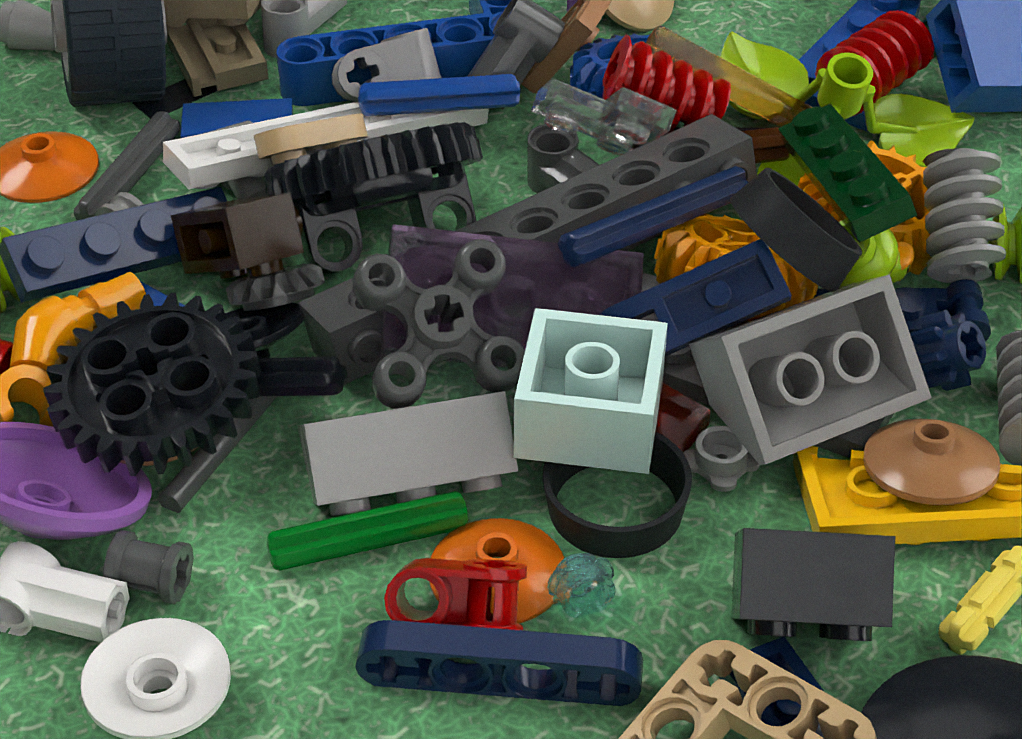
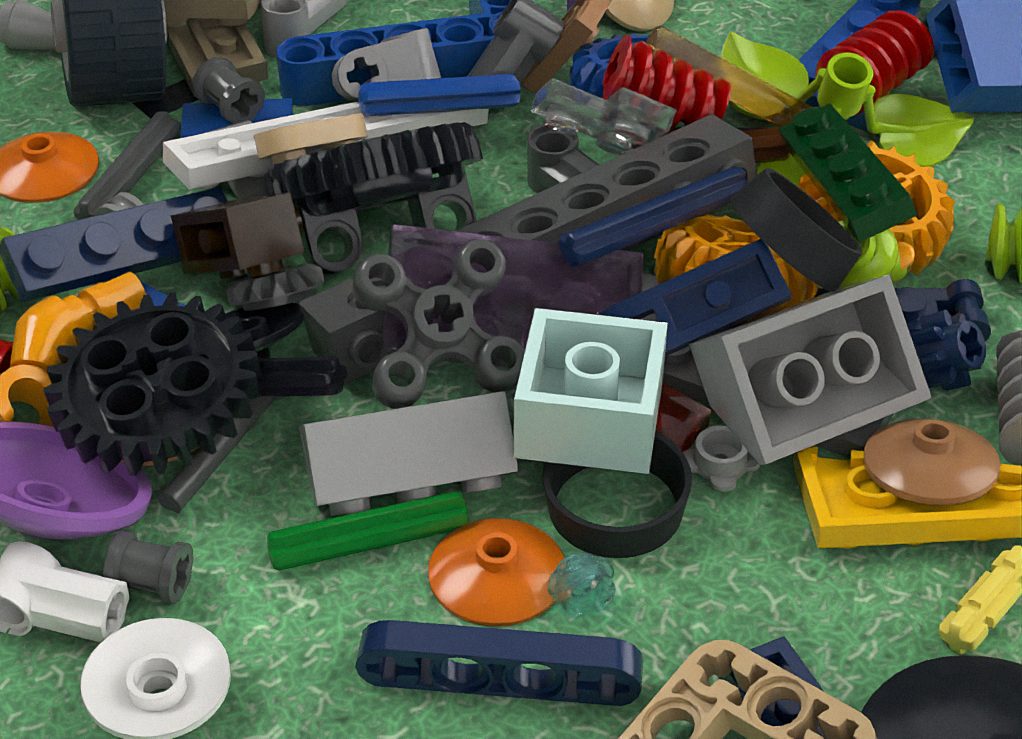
(220, 85): none -> dark grey bush
(462, 591): red piece -> none
(813, 579): black brick -> none
(959, 214): light grey piece -> none

